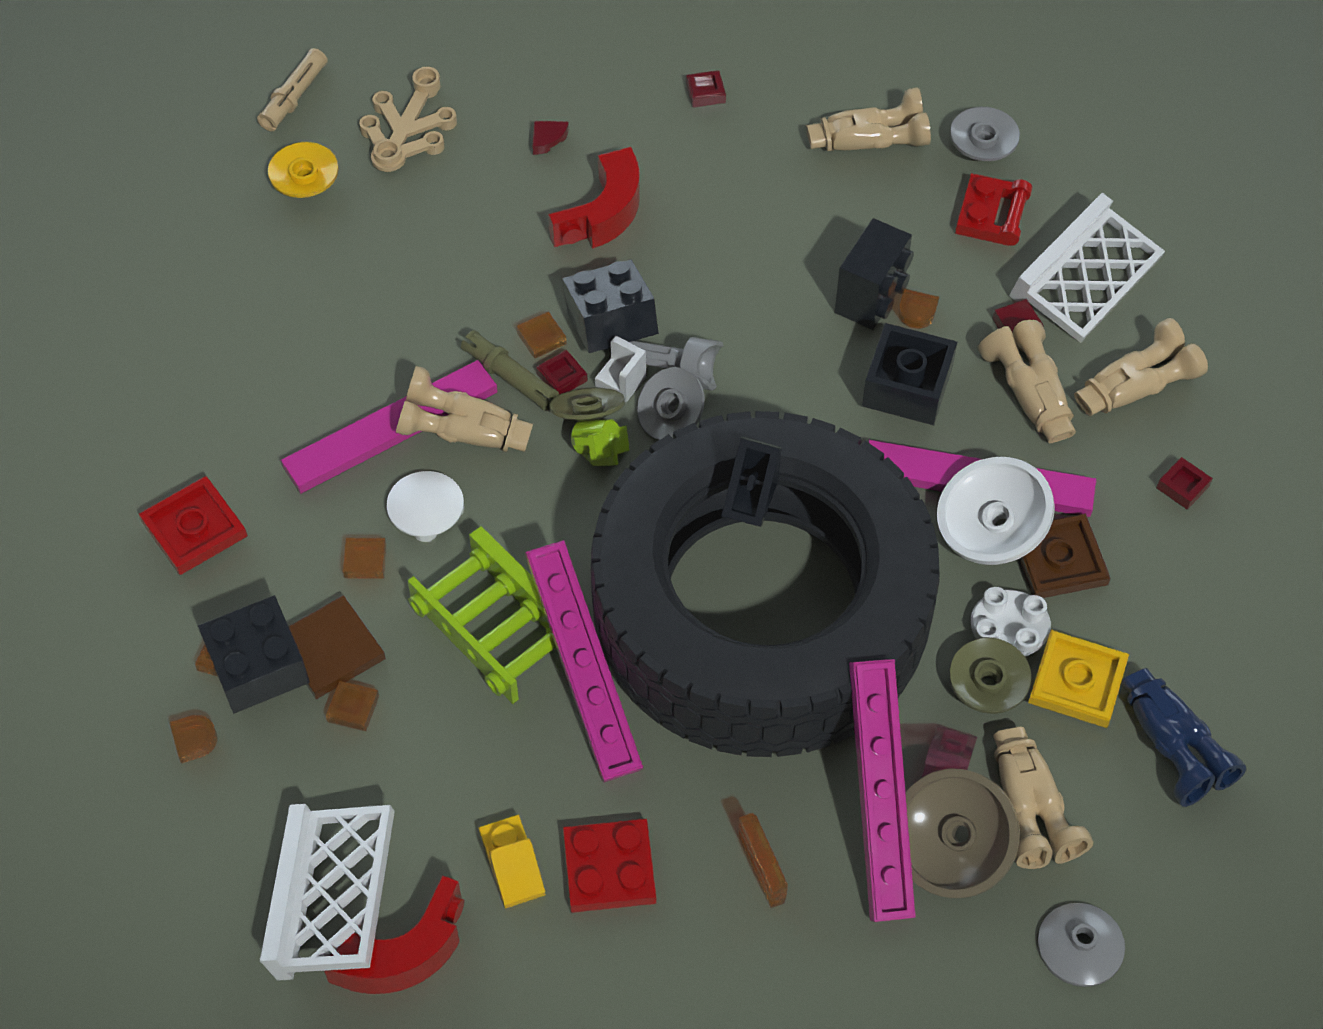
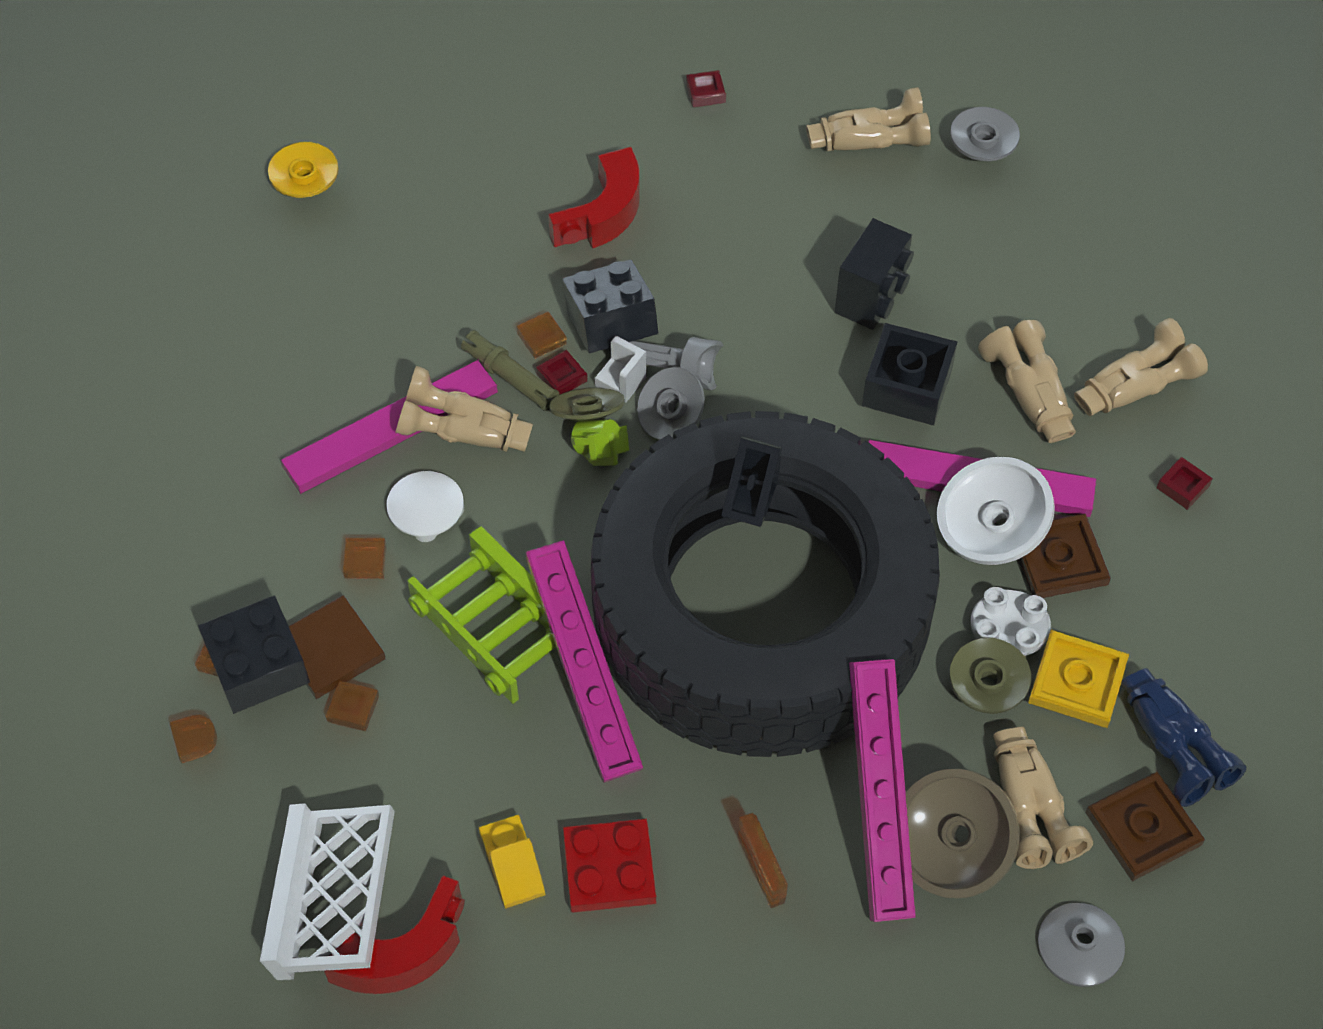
(193, 525): red plate -> none
(274, 113): tan pin -> none
(391, 153): tan plant -> none
(548, 134): dark red tile -> none
(917, 308): clear orange tile -> none
(949, 750): clear pink slope -> none
(982, 206): red plate -> none
(1013, 314): dark red tile -> none
(1060, 255): white fence -> none
(1144, 826): none -> reddish brown tile

